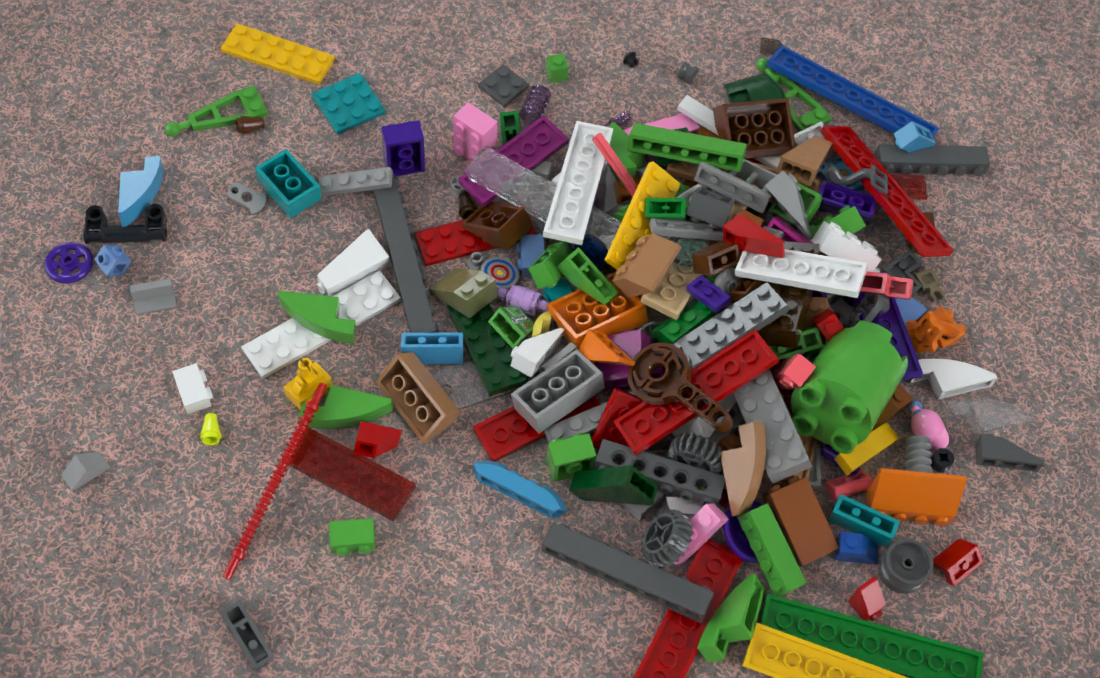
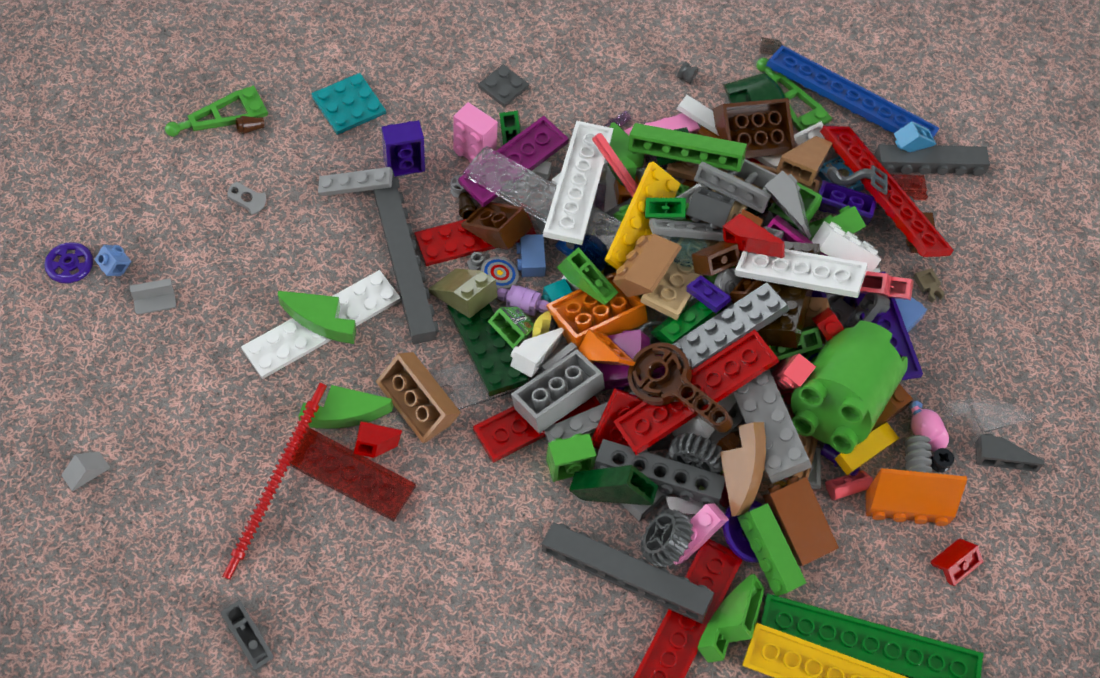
(98, 231): black piece -> none
(139, 189): slope -> none
(192, 388): white brick -> none
(210, 431): neon yellow cone -> none
(278, 53): yellow plate -> none
(288, 183): teal brick -> none
(306, 382): yellow brick -> none
(352, 536): bright green brick -> none
(353, 264): white slope -> none
(434, 347): dark azure brick -> none
(524, 491): dark azure brick -> none
(535, 104): clear purple piece -> none
(545, 269): bright green brick -> none
(557, 68): bright green brick -> none
(630, 59): black piece -> none
(856, 548): blue slope -> none
(863, 520): teal brick -> none
(868, 600): red slope -> none
(904, 267): dark grey plate -> none
(905, 566): dark grey wheel -> none
(932, 328): orange hips -> none
(953, 377): white slope -> none

